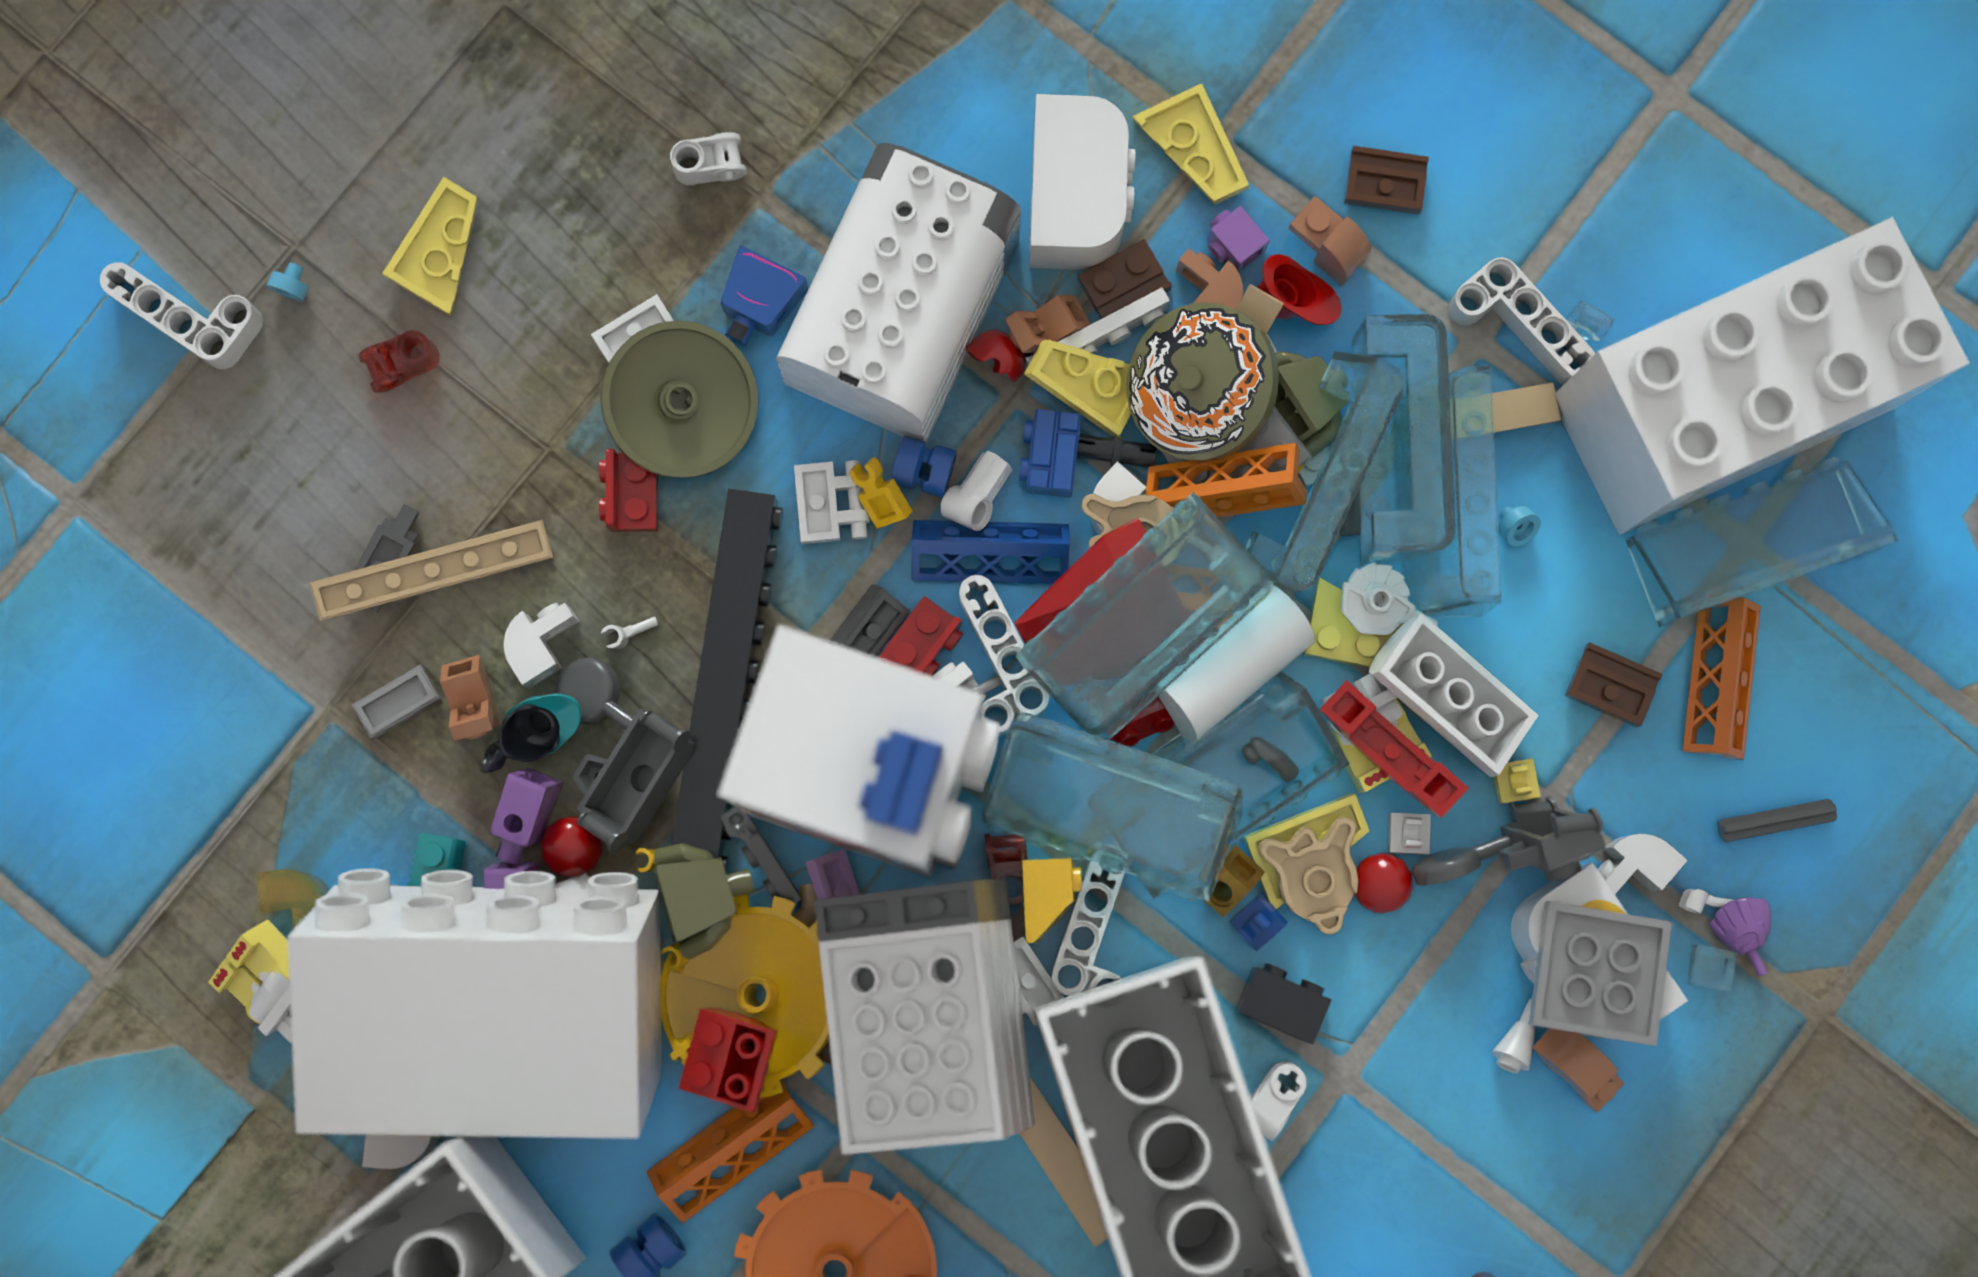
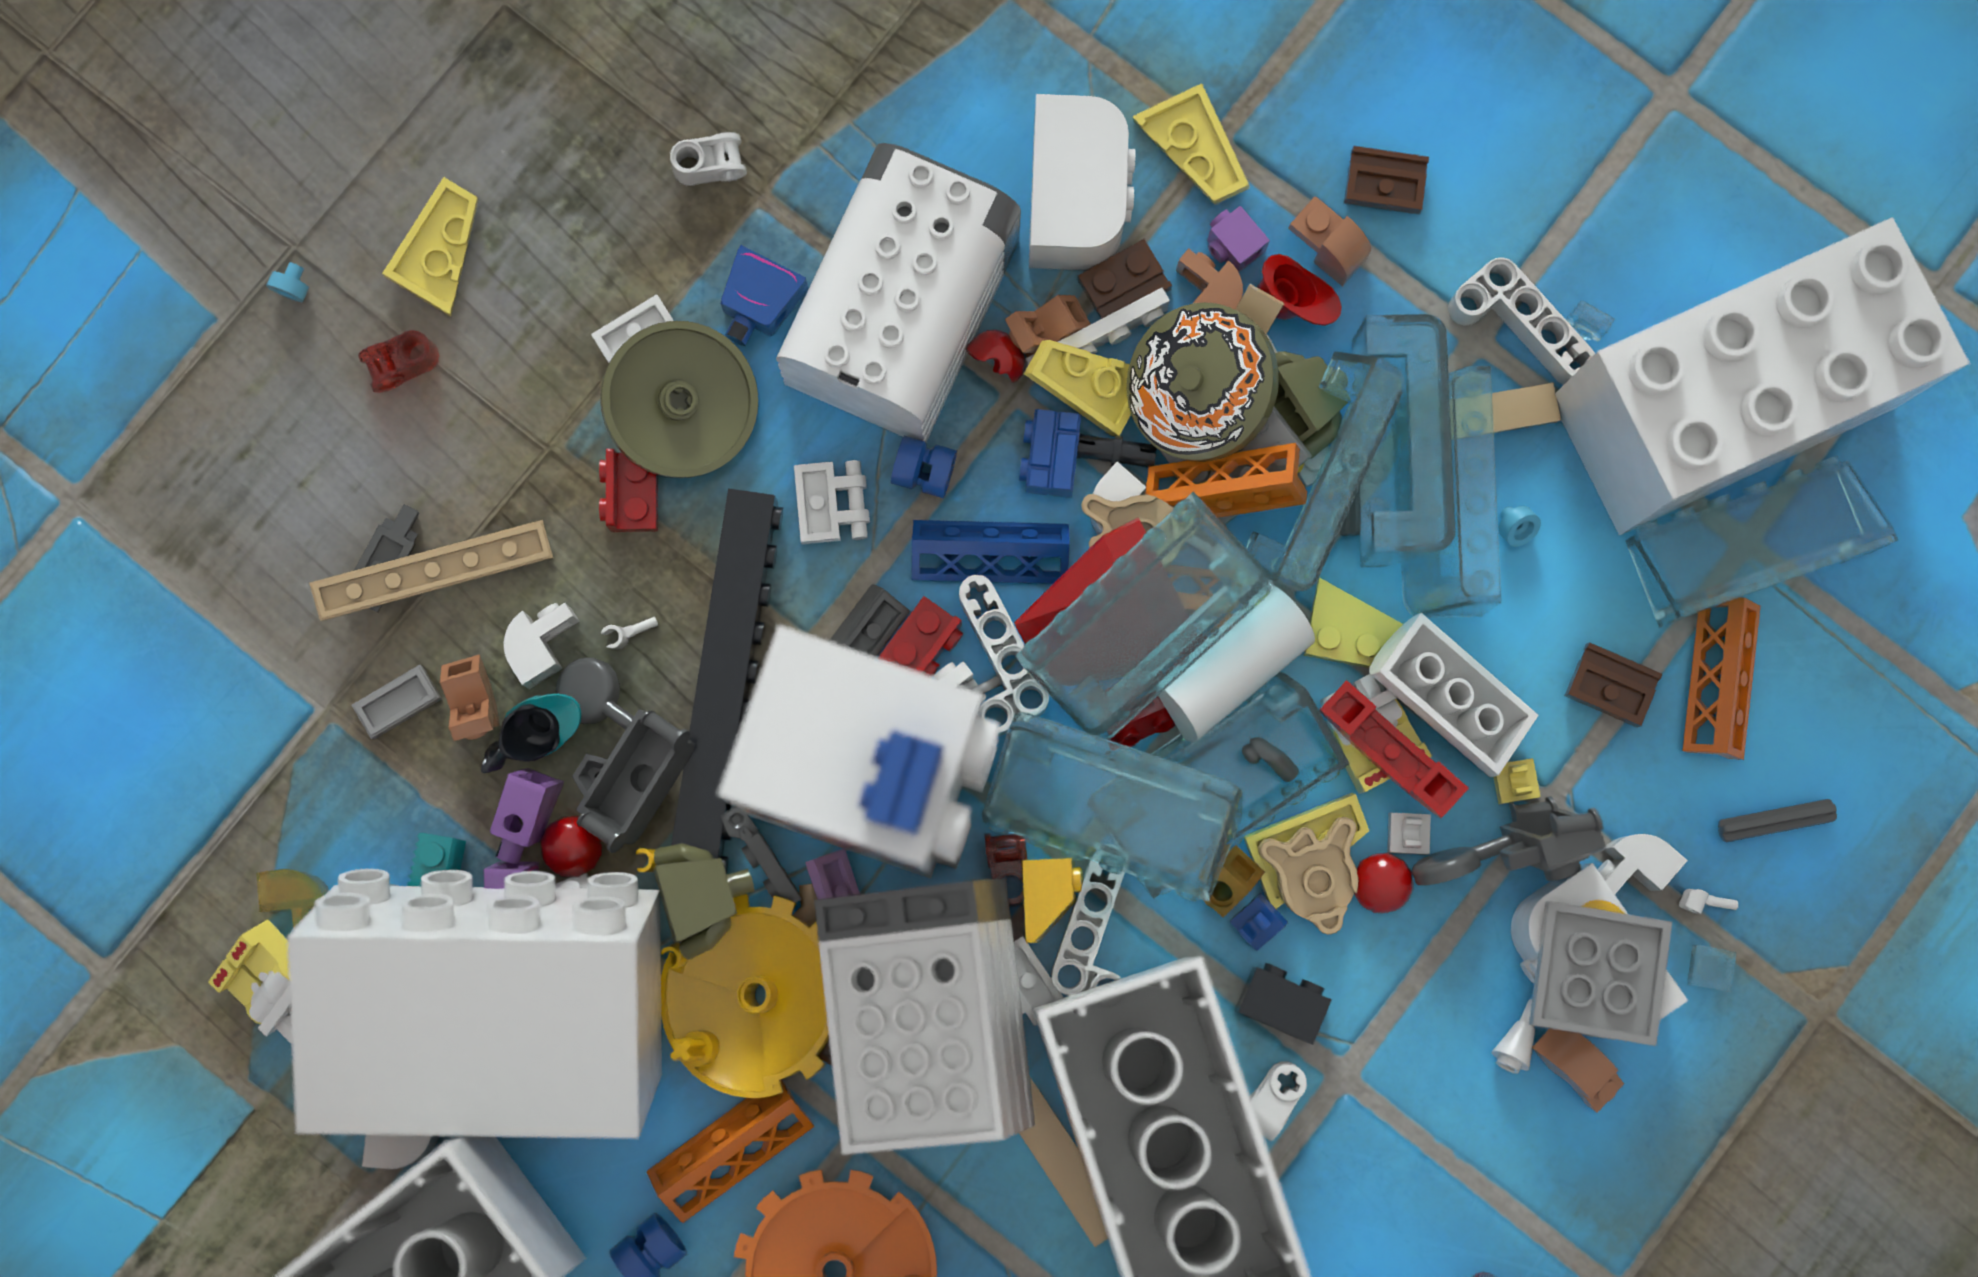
(174, 313): white beam -> none
(728, 1058): red slope -> none
(879, 498): yellow plate -> none
(972, 501): white piece -> none
(1377, 600): white piece -> none
(1744, 928): medium lavender piece -> none

